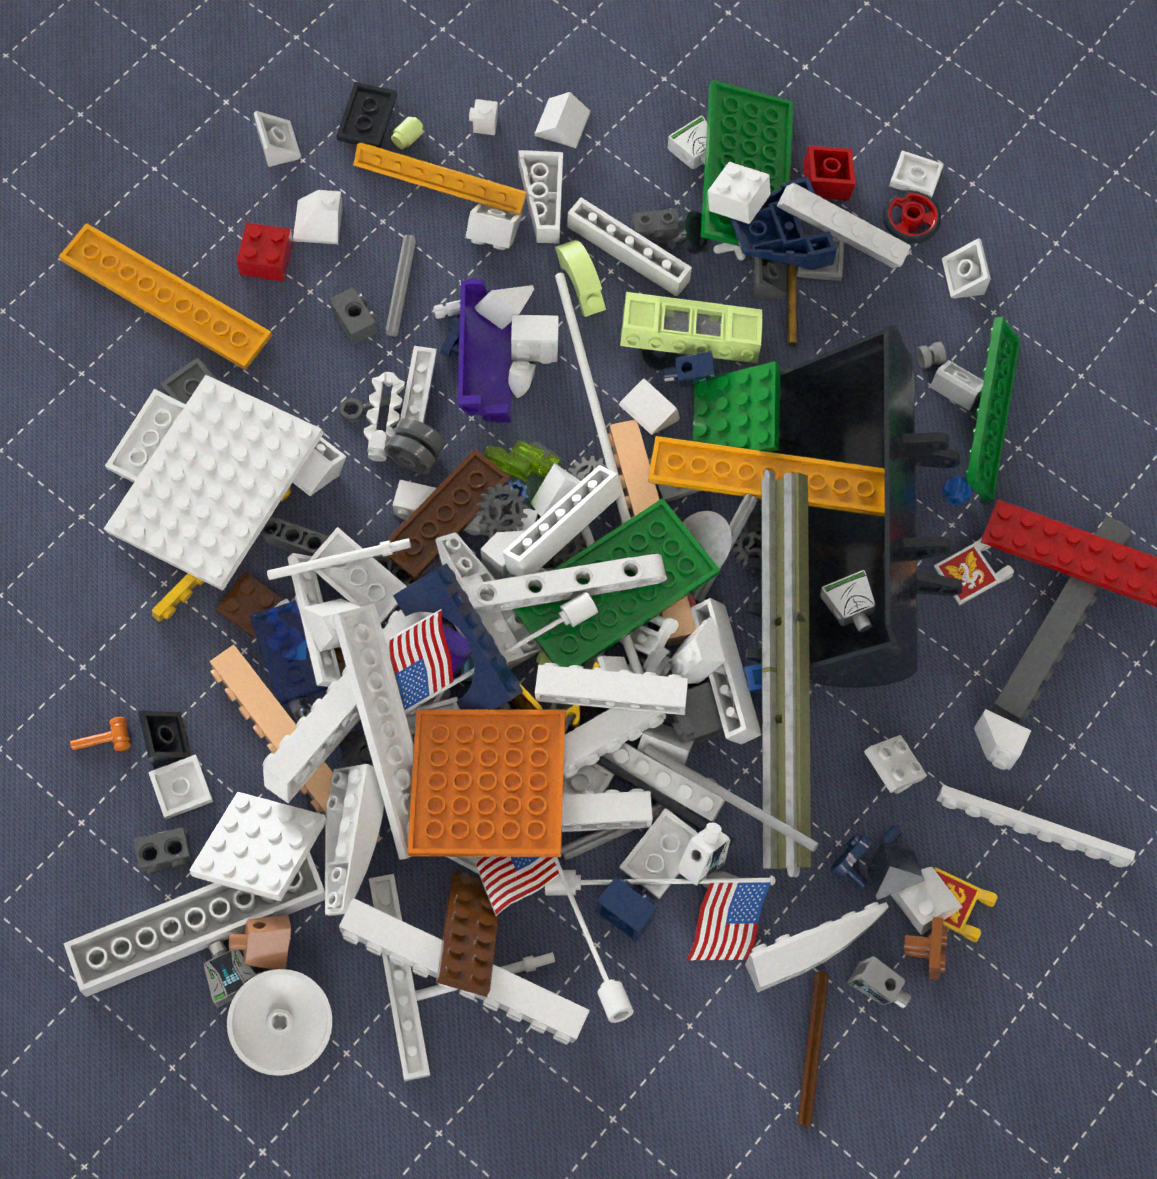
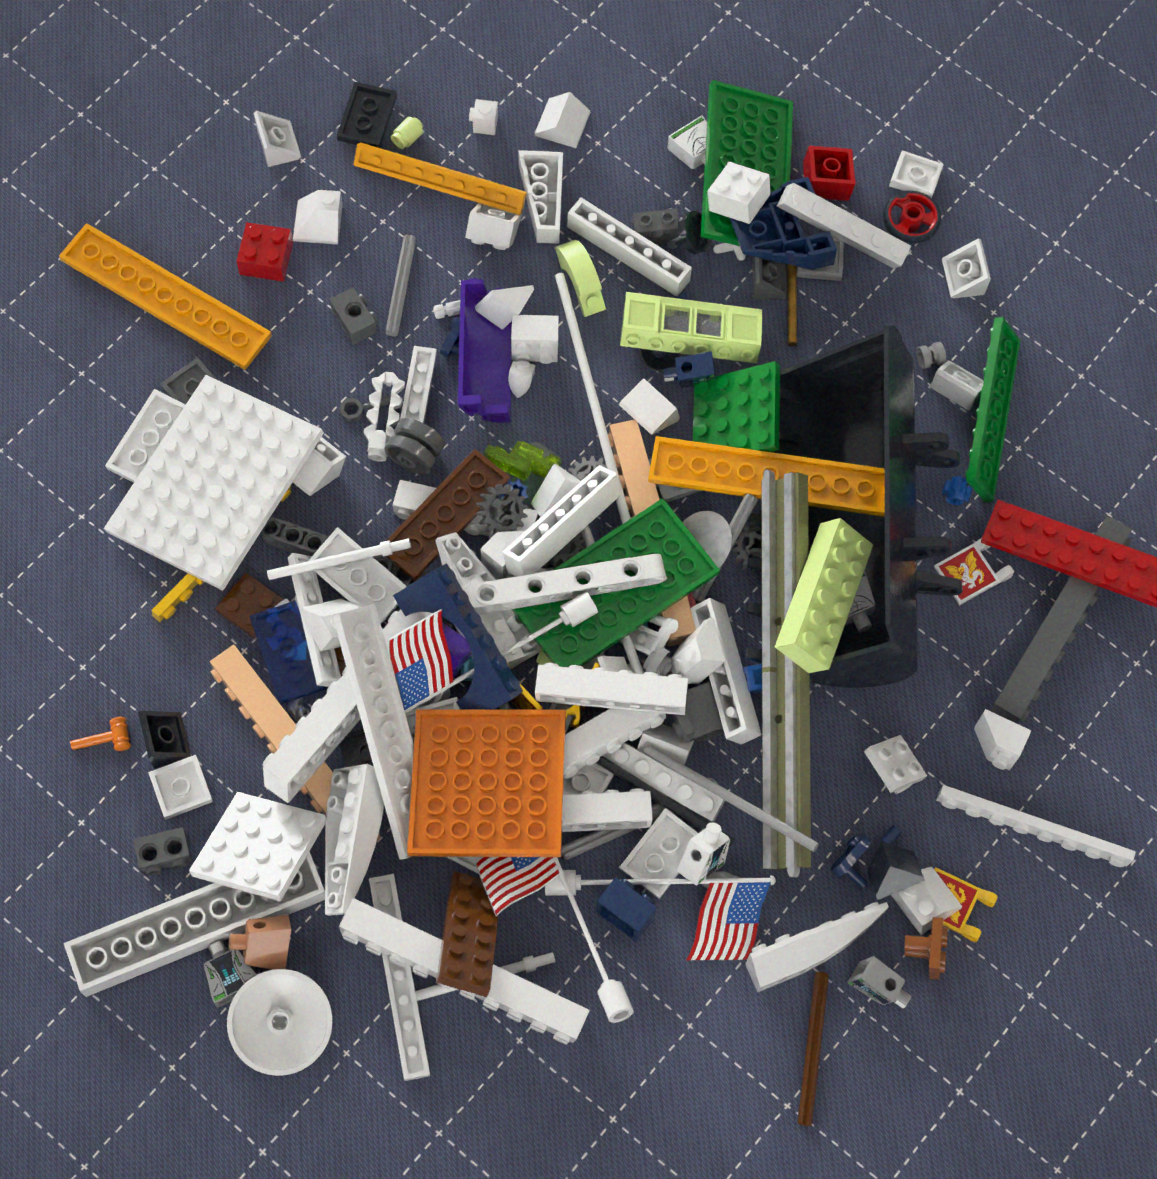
(824, 596): none -> yellowish green brick

